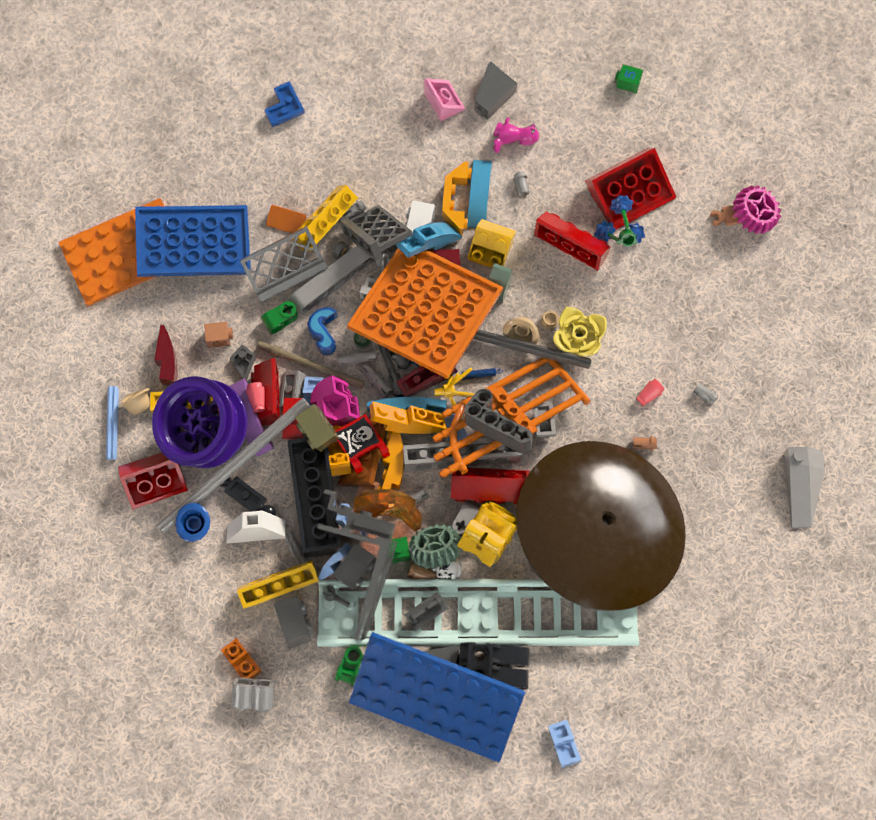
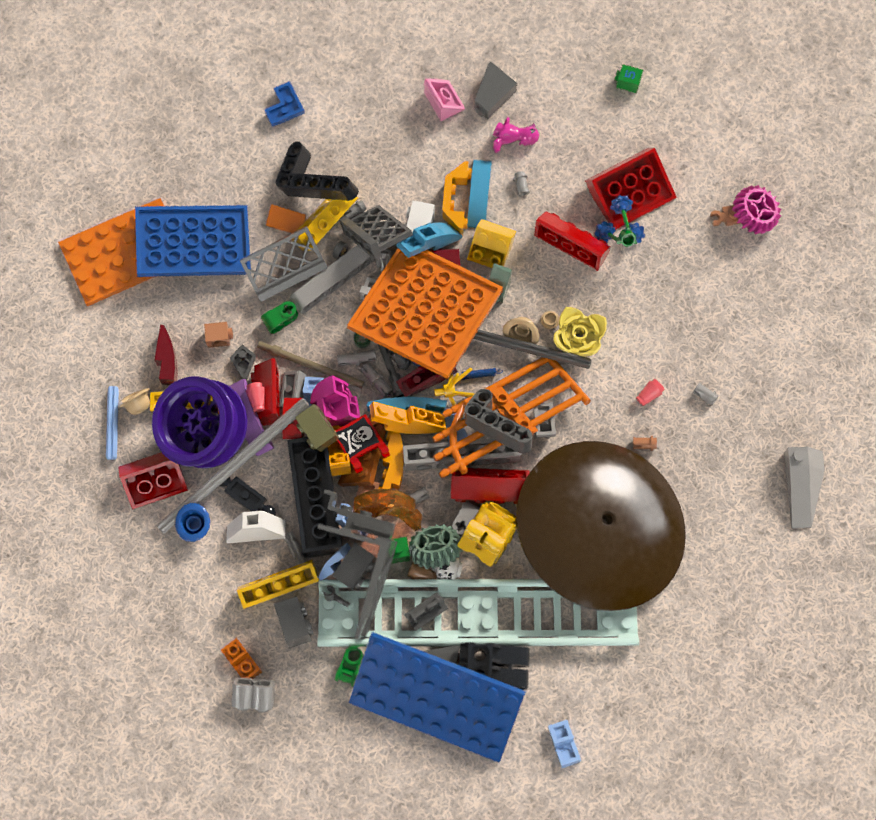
(296, 183): none -> black beam
(319, 333): blue animal -> none

